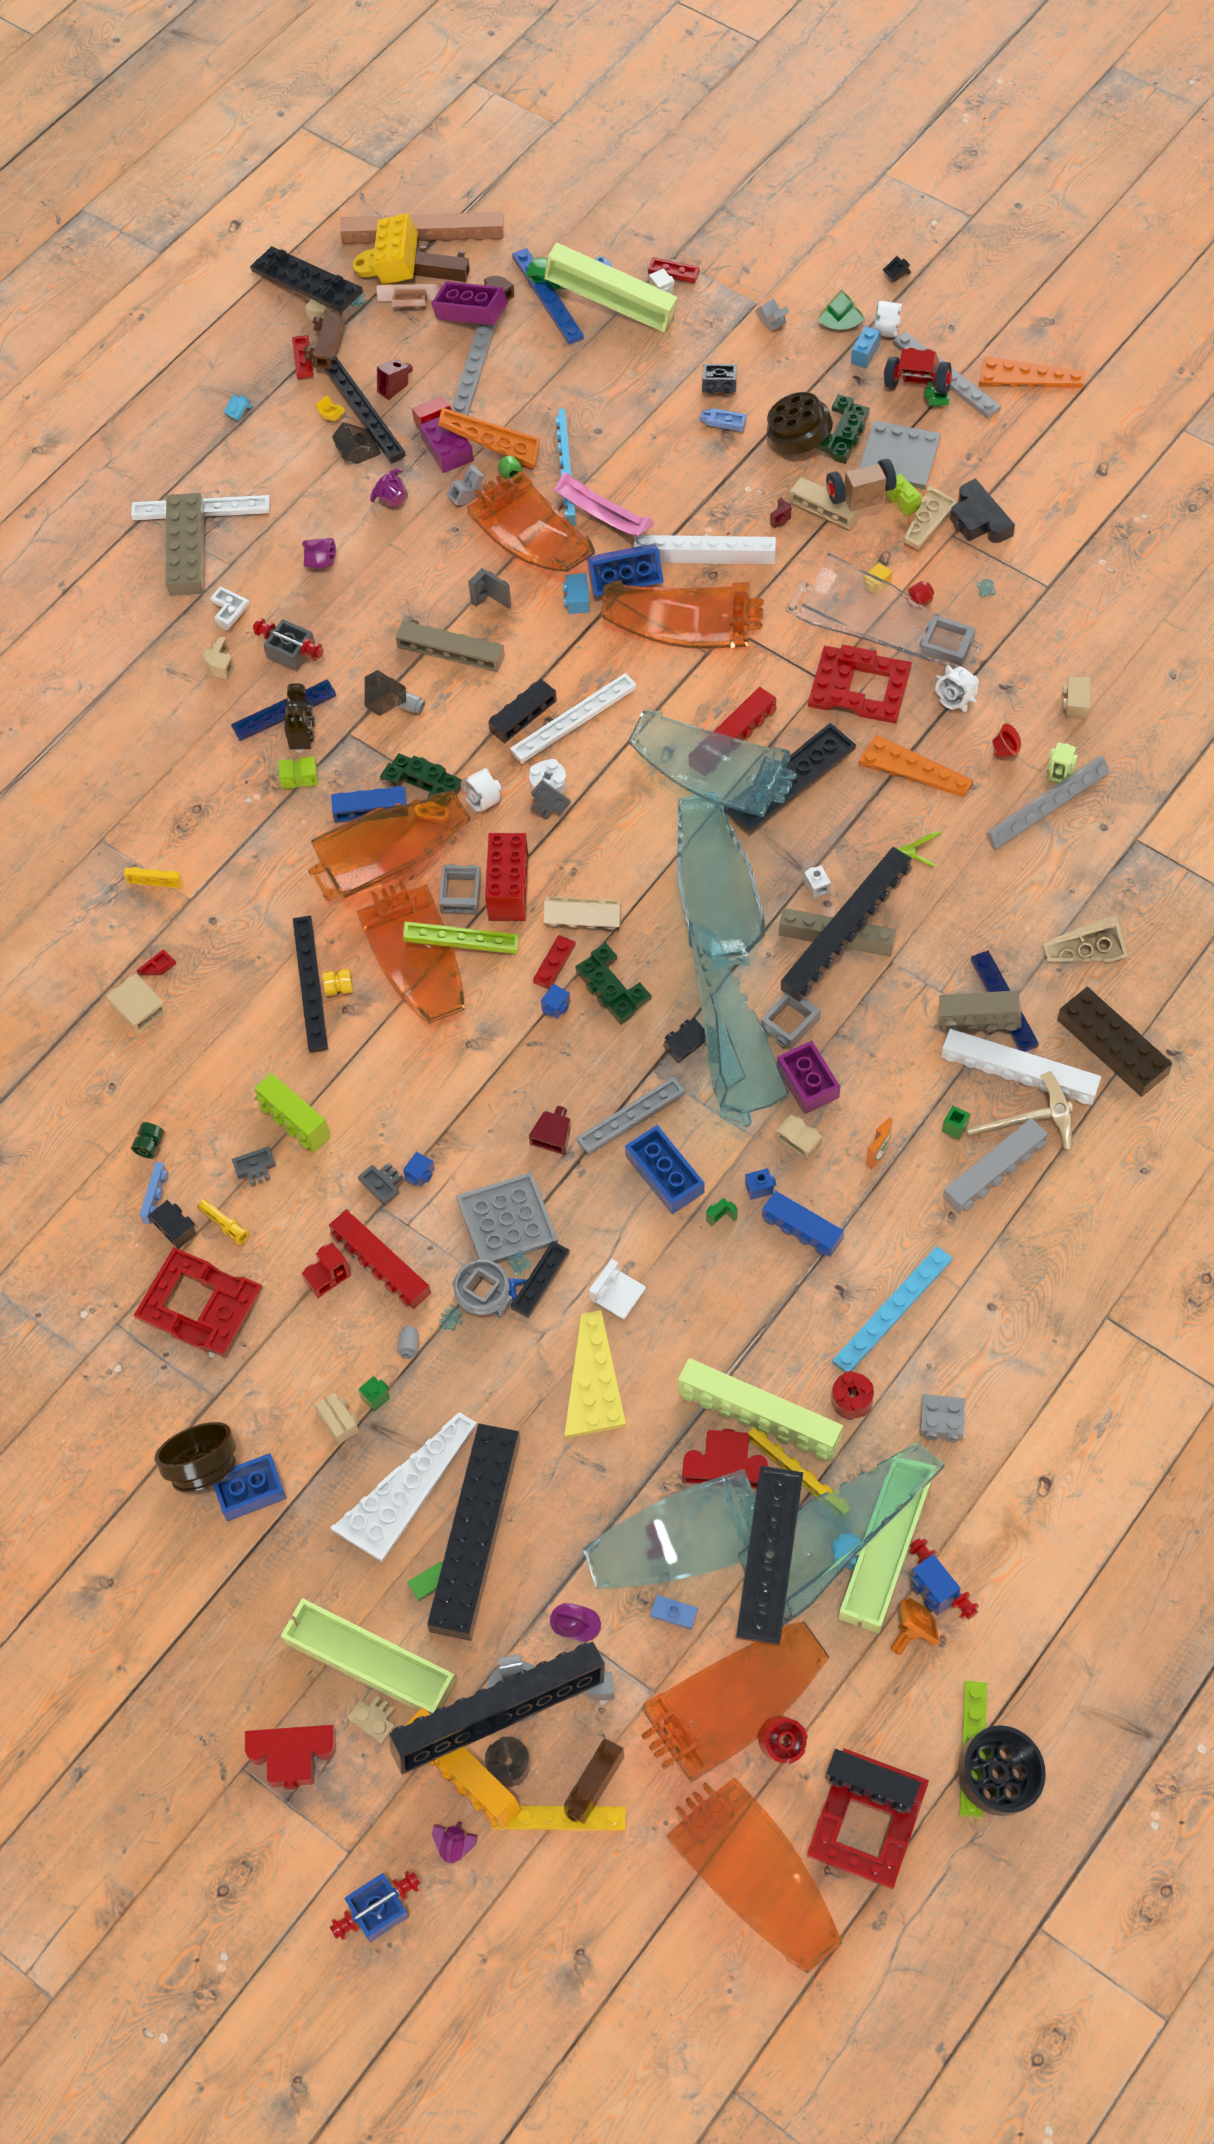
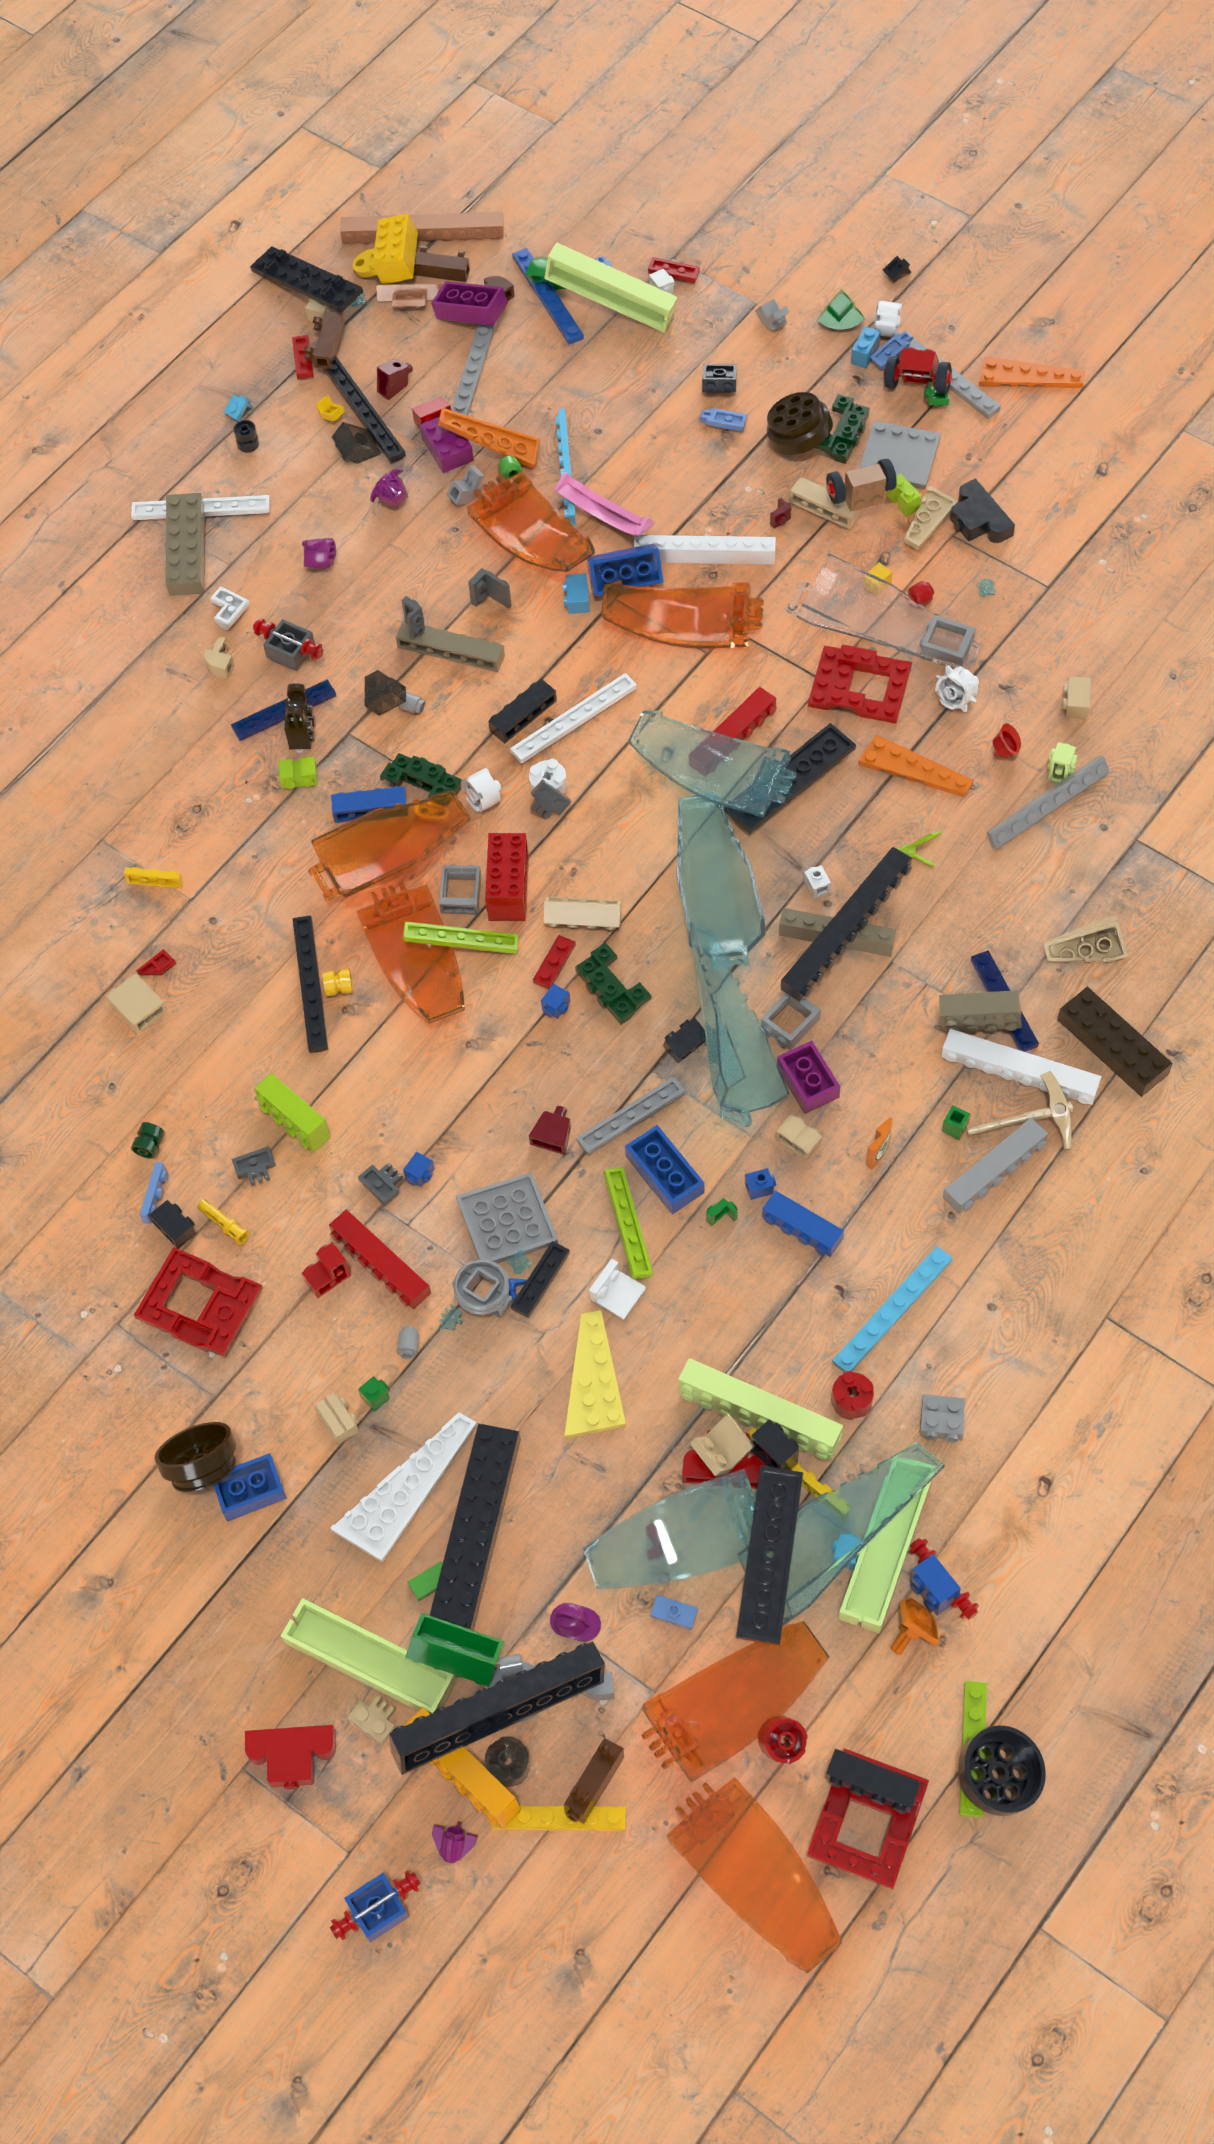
(246, 436): none -> black wheel
(413, 617): none -> dark grey bracket
(454, 1649): none -> green piece
(627, 1223): none -> lime plate
(723, 1446): none -> tan bracket
(775, 1447): none -> black brick
(892, 348): none -> medium blue hinge

